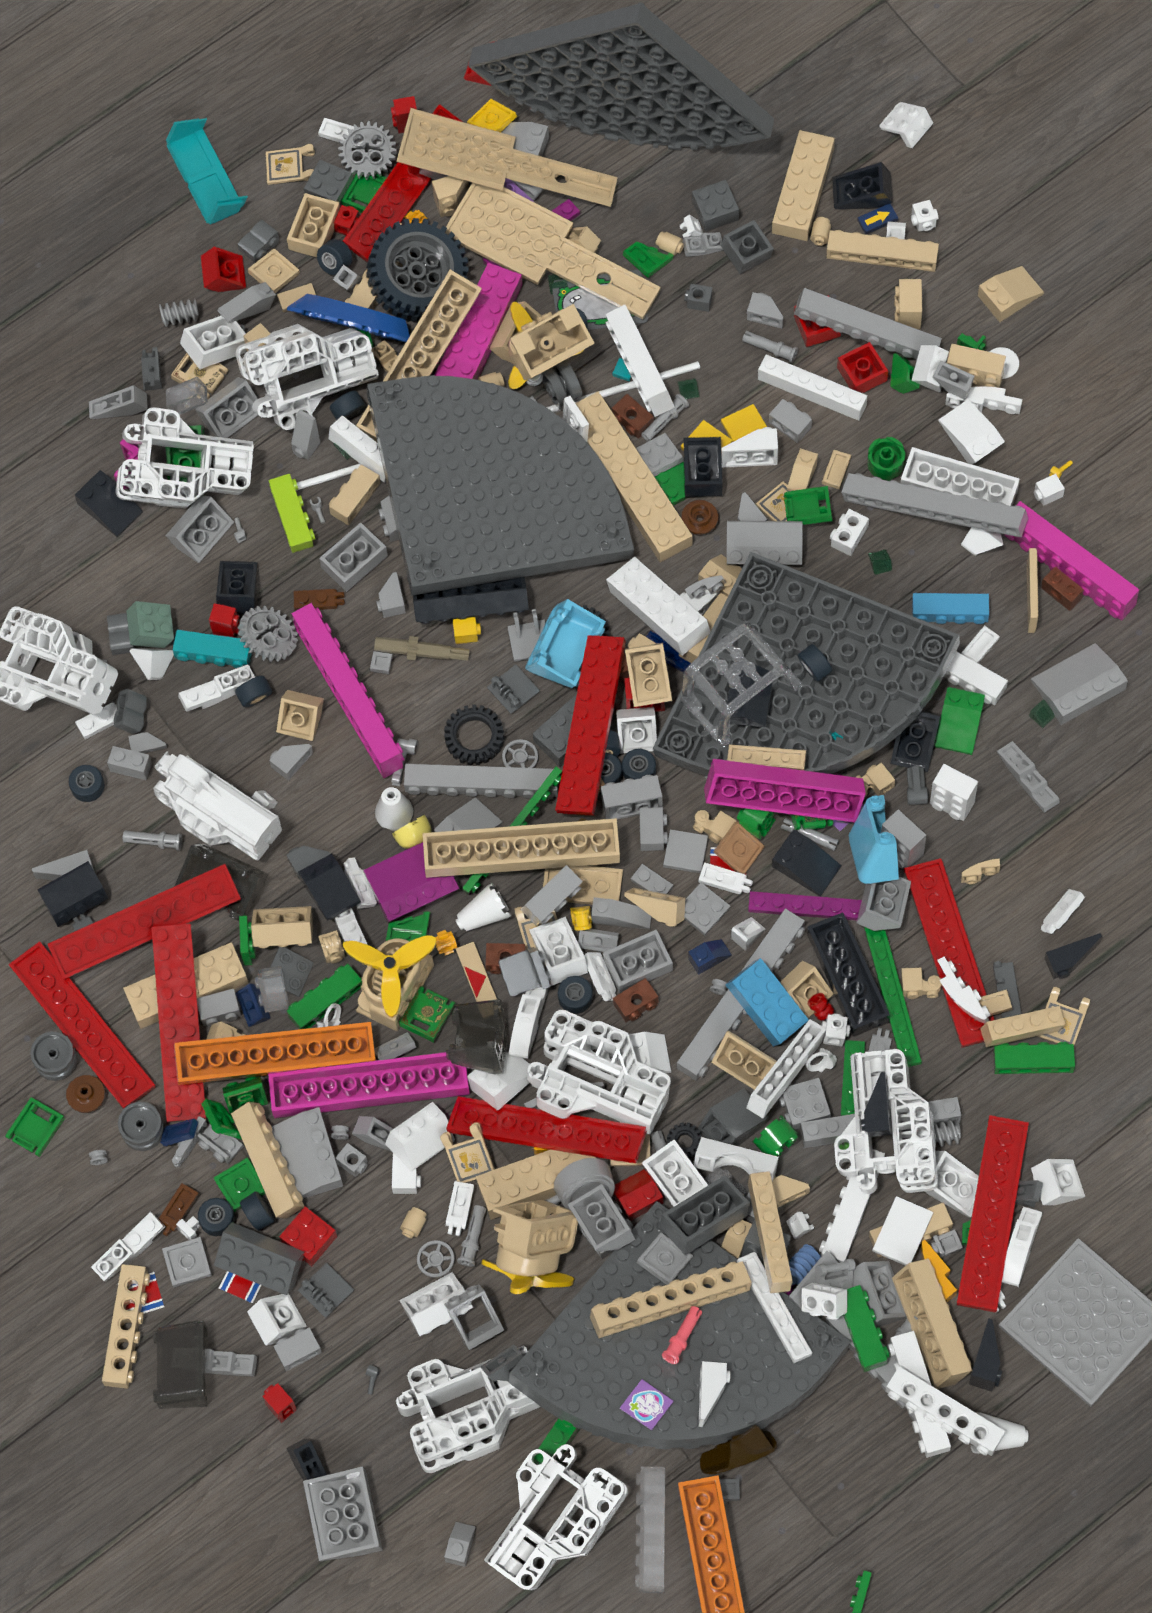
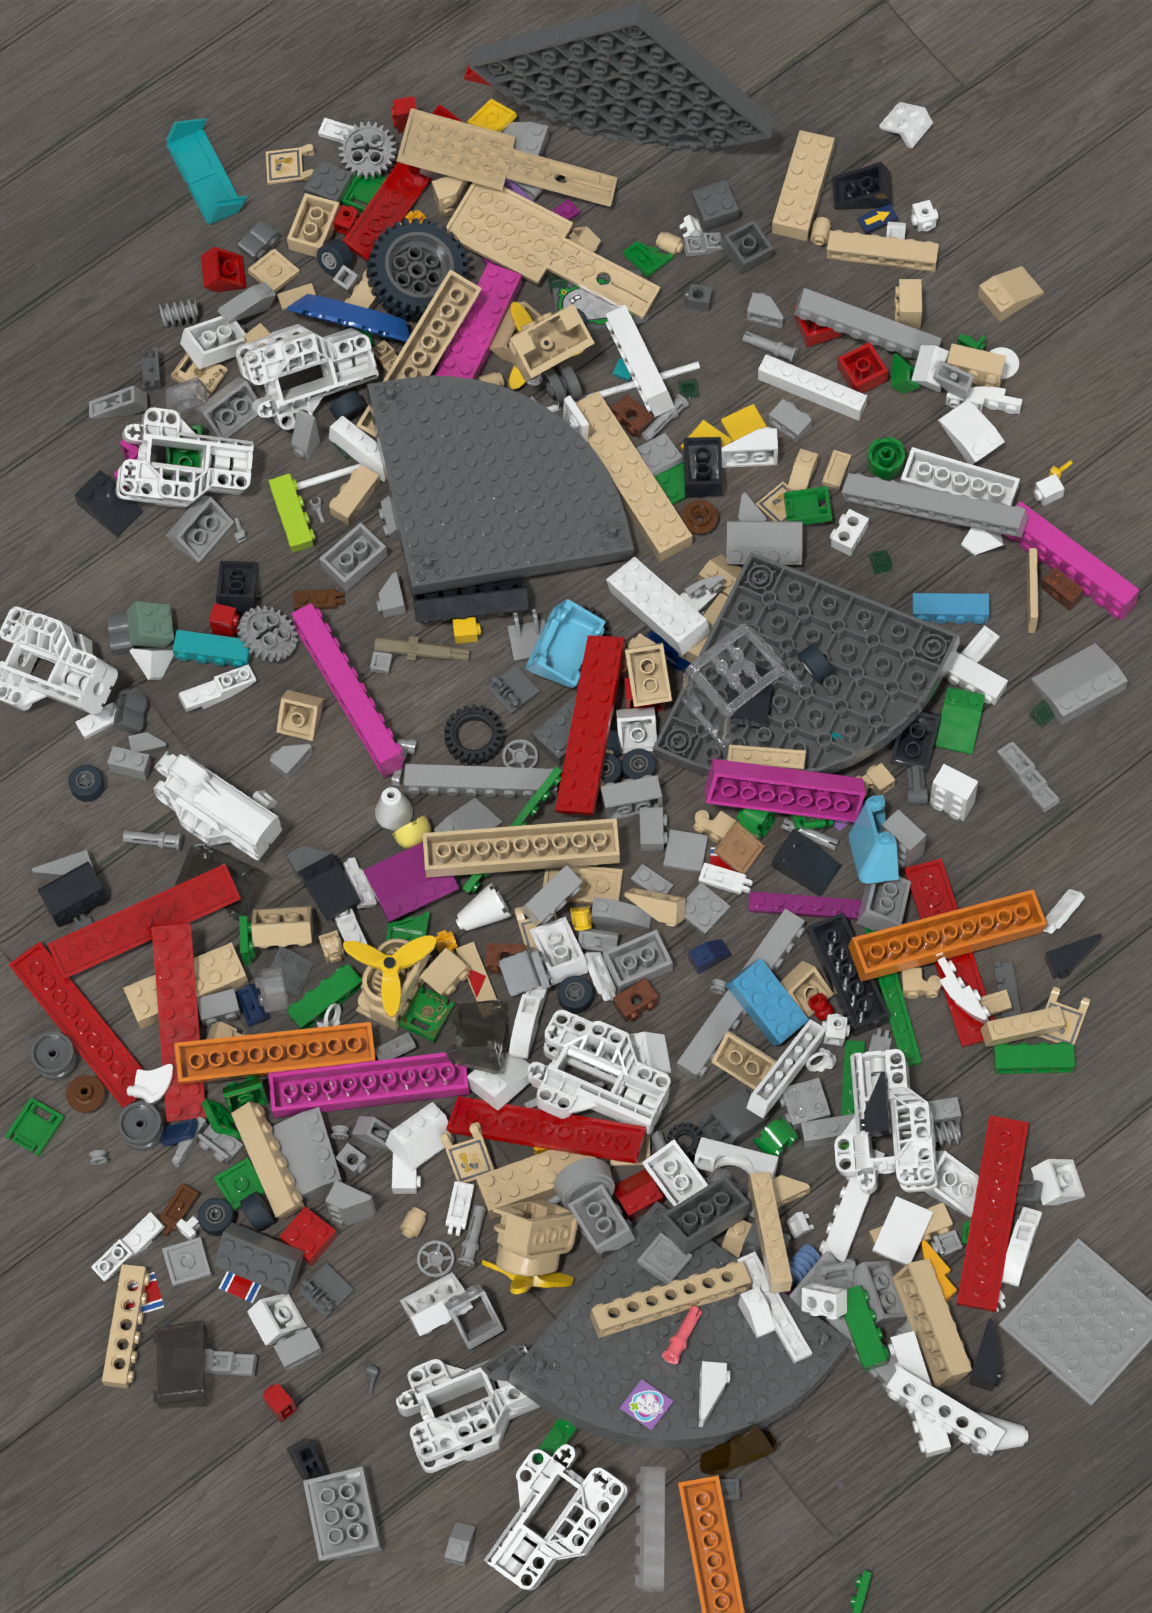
(151, 1084): none -> white arm
(253, 691): black wheel -> none
(348, 1204): none -> light grey slope
(446, 972): none -> tan slope
(747, 933): white slope -> none
(756, 1312): none -> white slope
(947, 935): none -> orange brick
(973, 874): tan slope -> none

